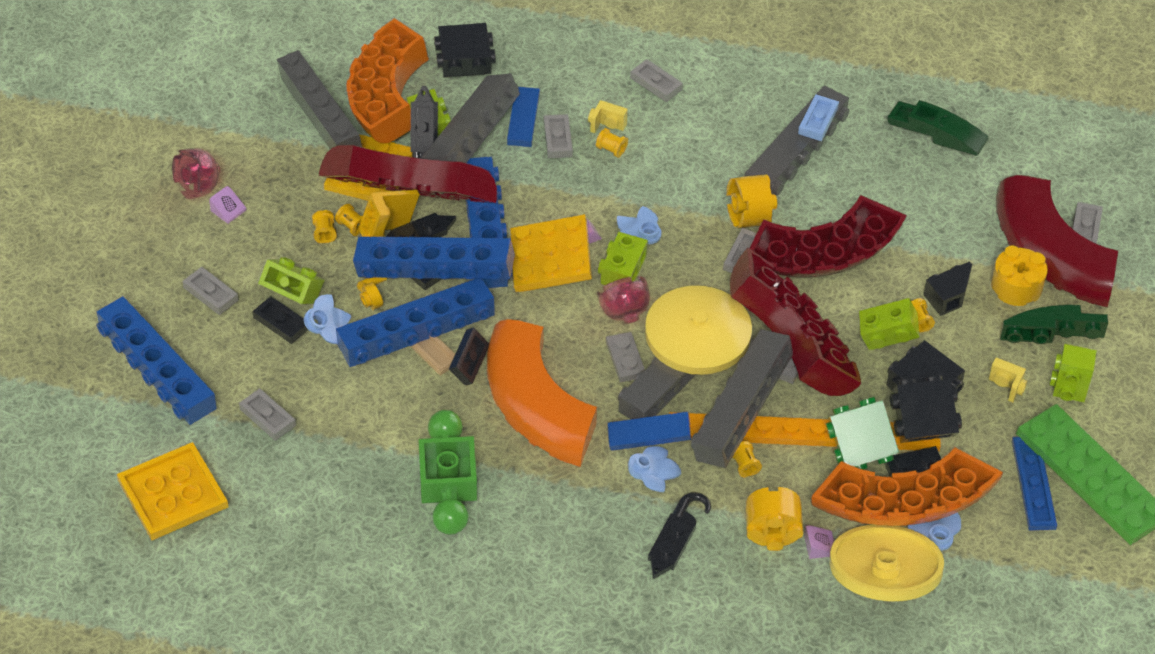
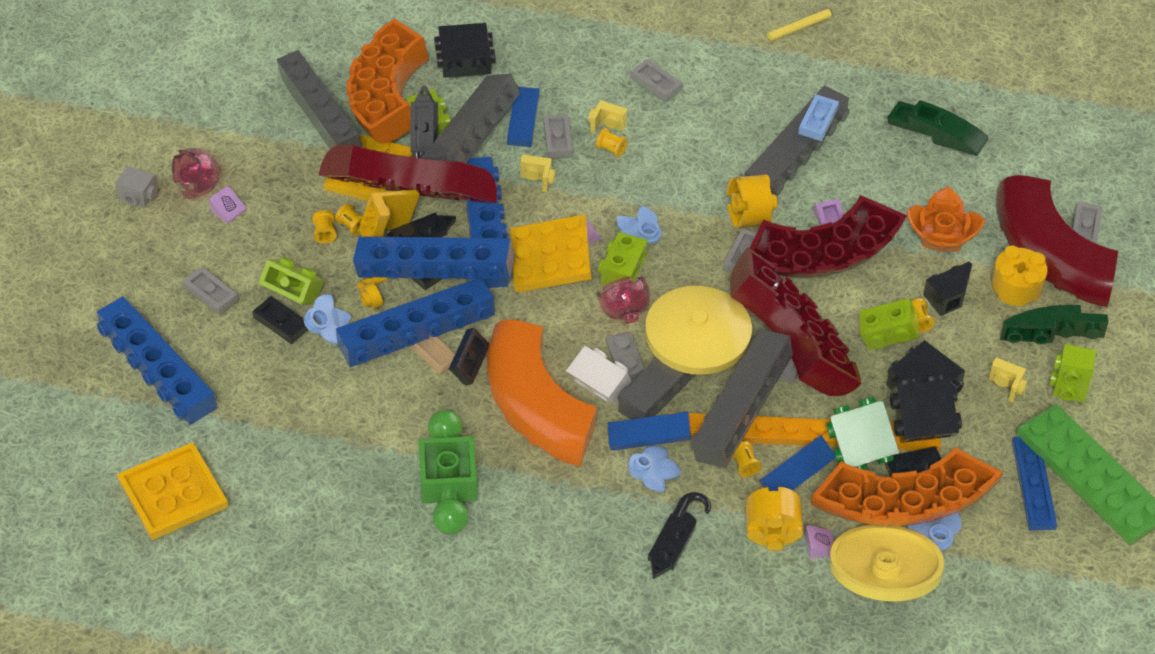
(136, 187): none -> light grey brick
(267, 414): light grey plate -> none
(537, 169): none -> light yellow bracket
(599, 375): none -> white brick
(798, 25): none -> light yellow bar
(799, 466): none -> blue tile
(828, 211): none -> lavender slope
(943, 222): none -> orange brick

